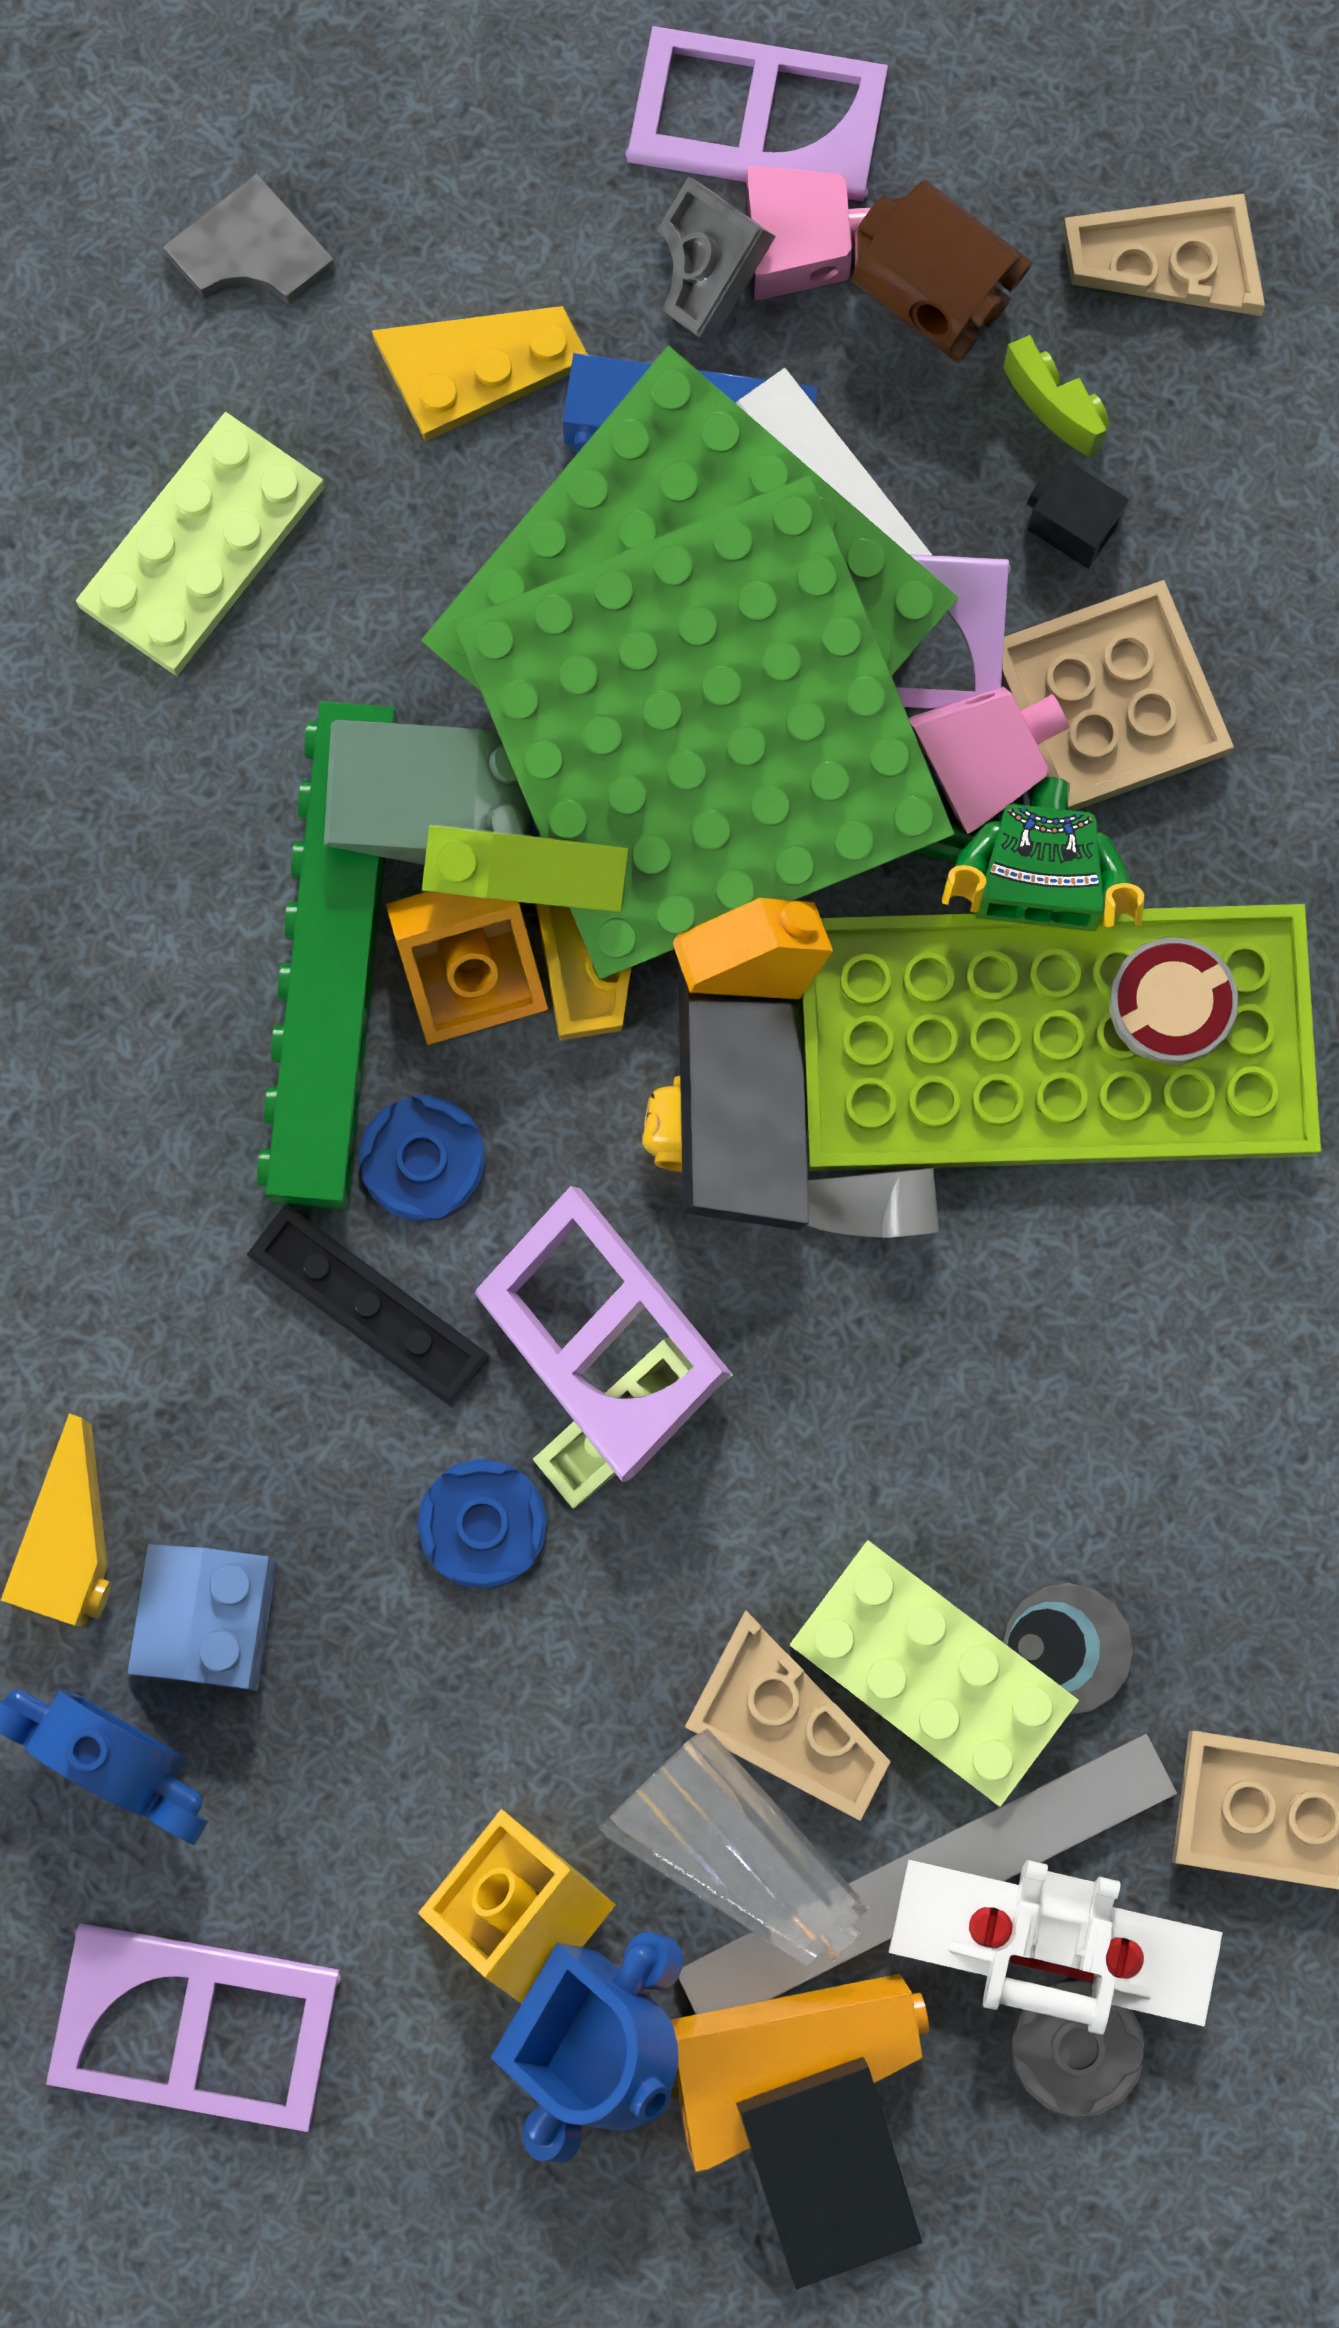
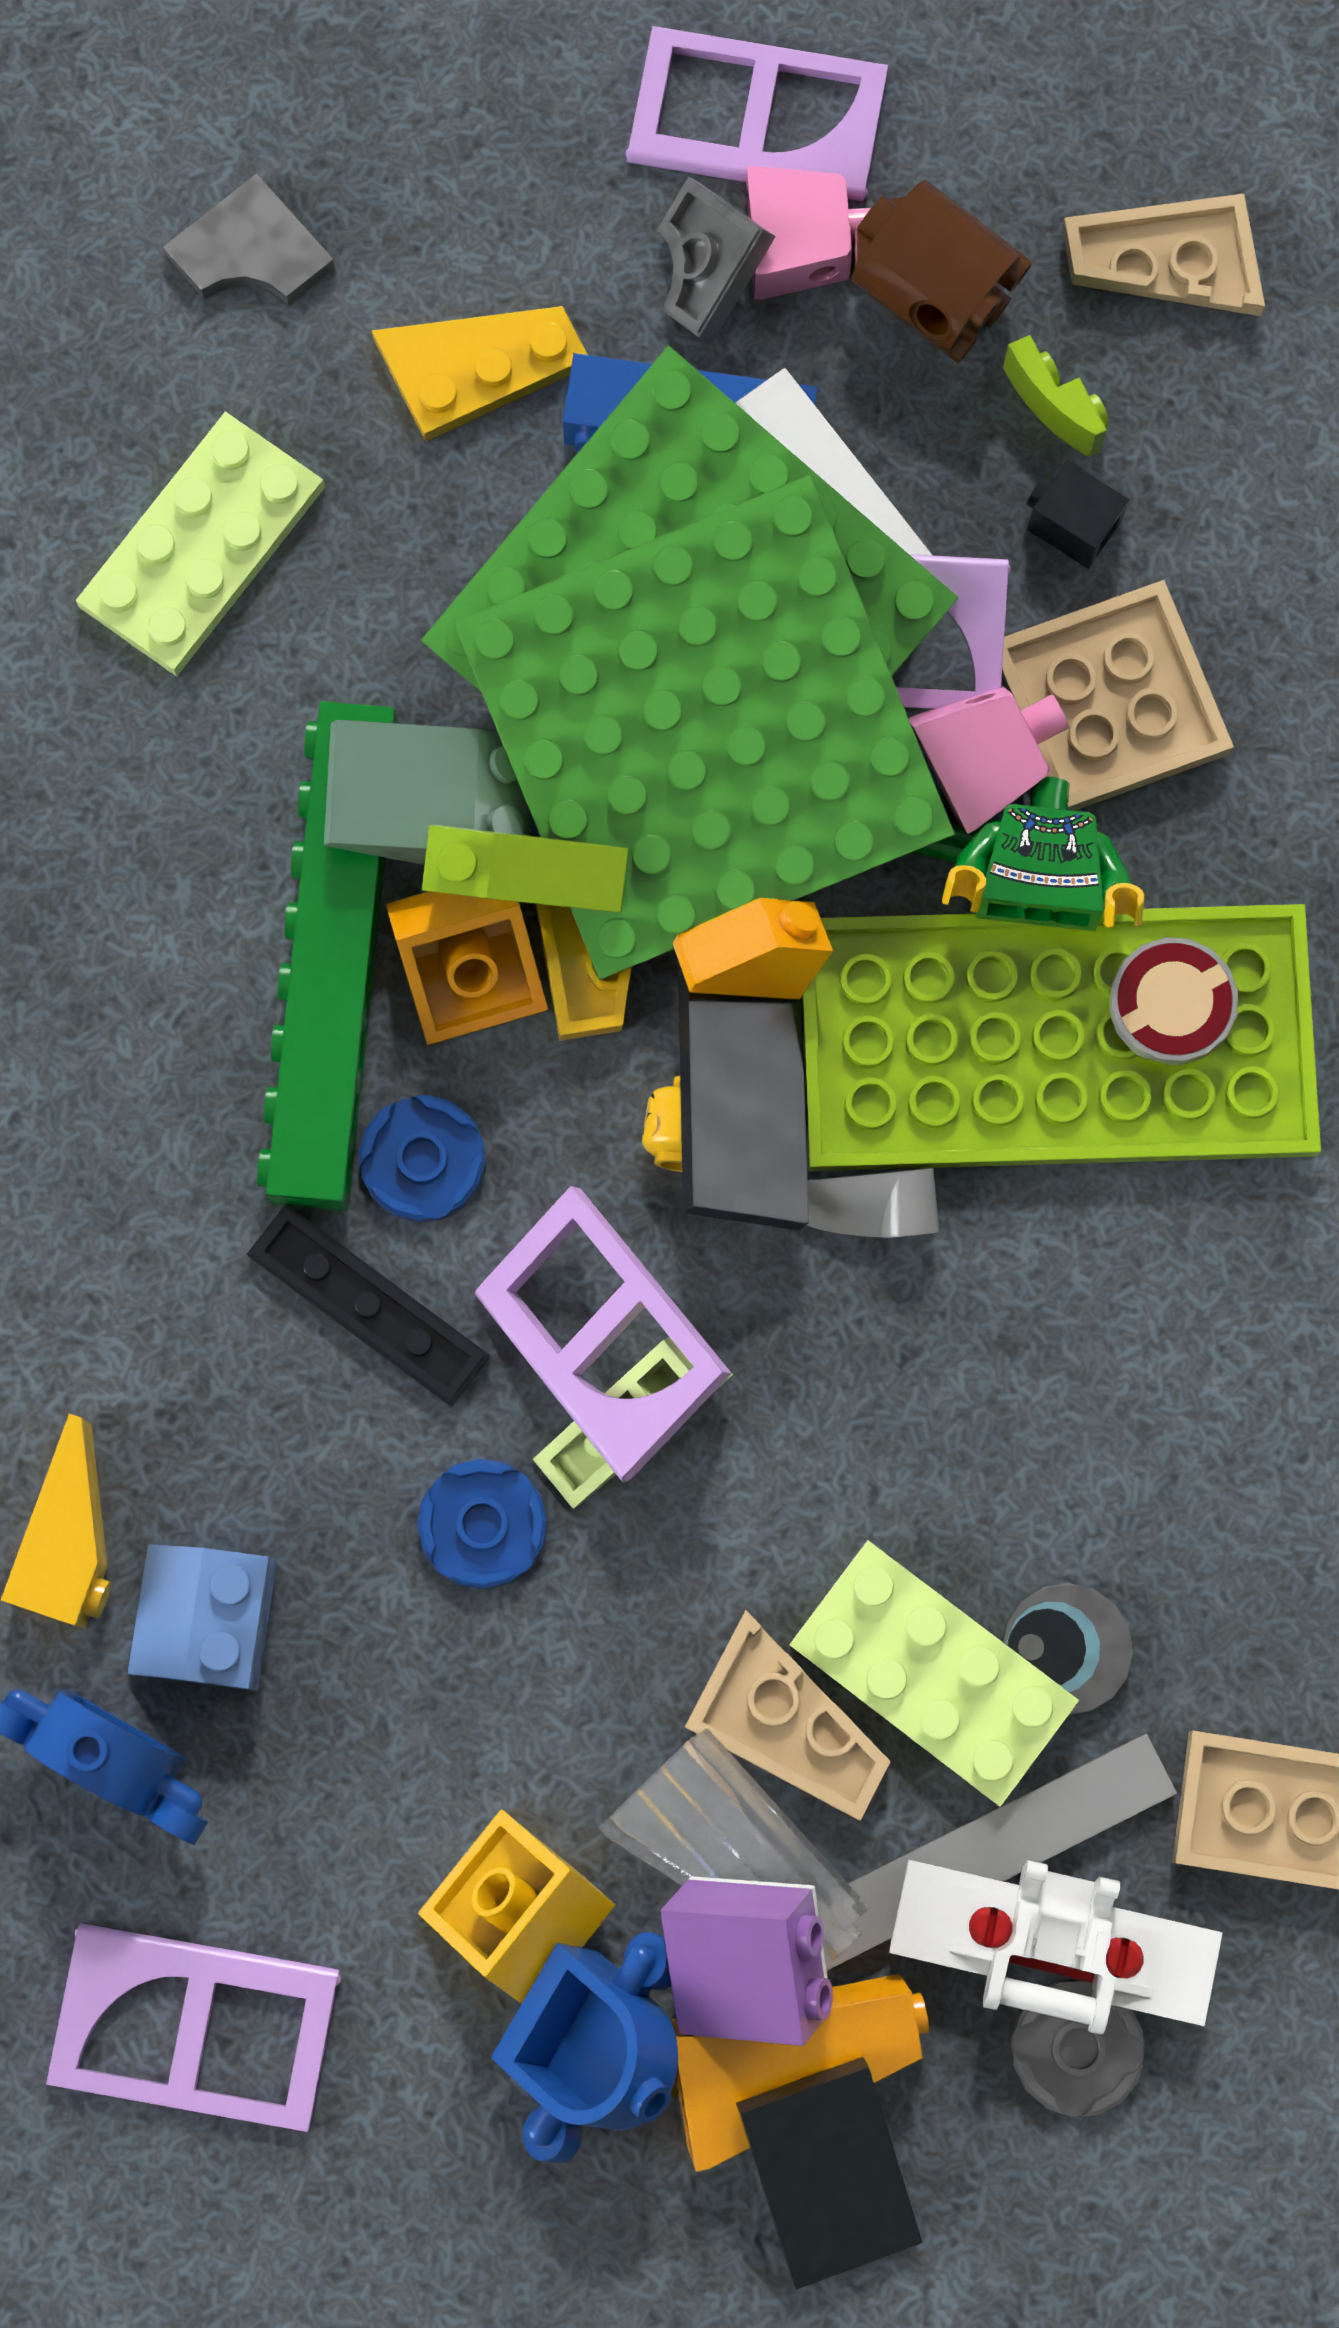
(747, 1960): none -> medium lavender piece

